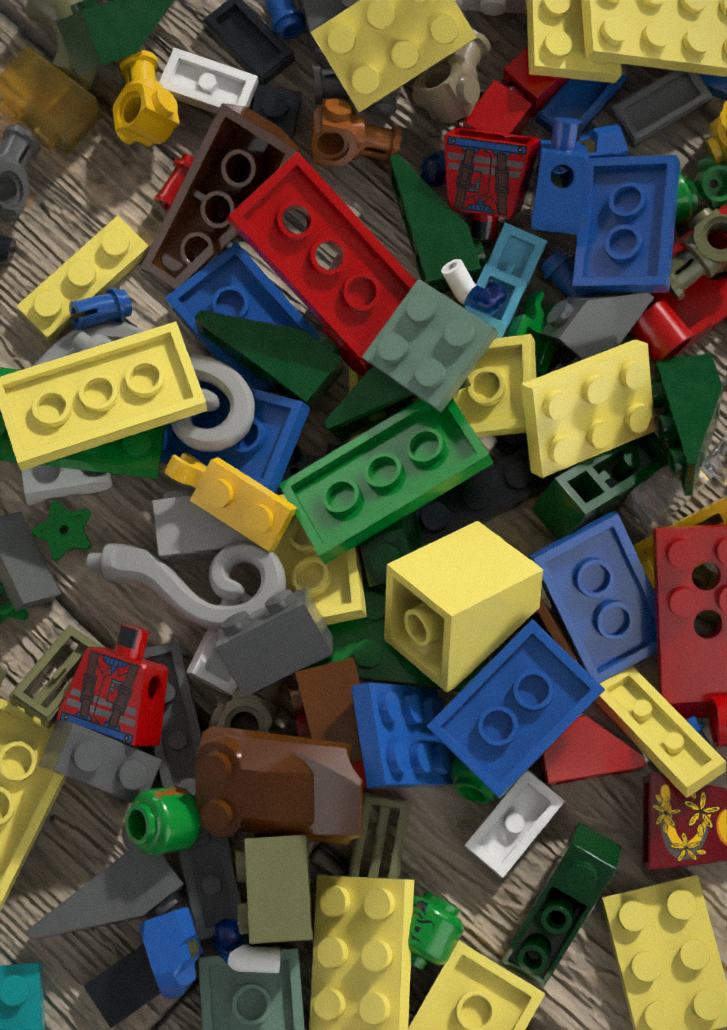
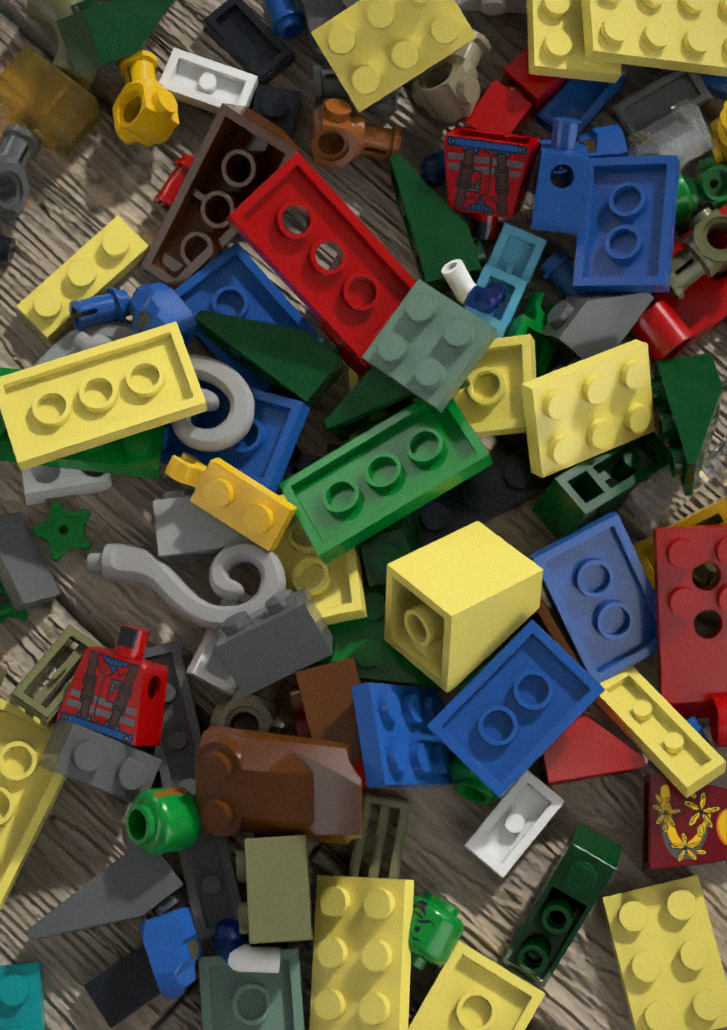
(159, 305): none -> blue rock
(681, 136): none -> clear leg

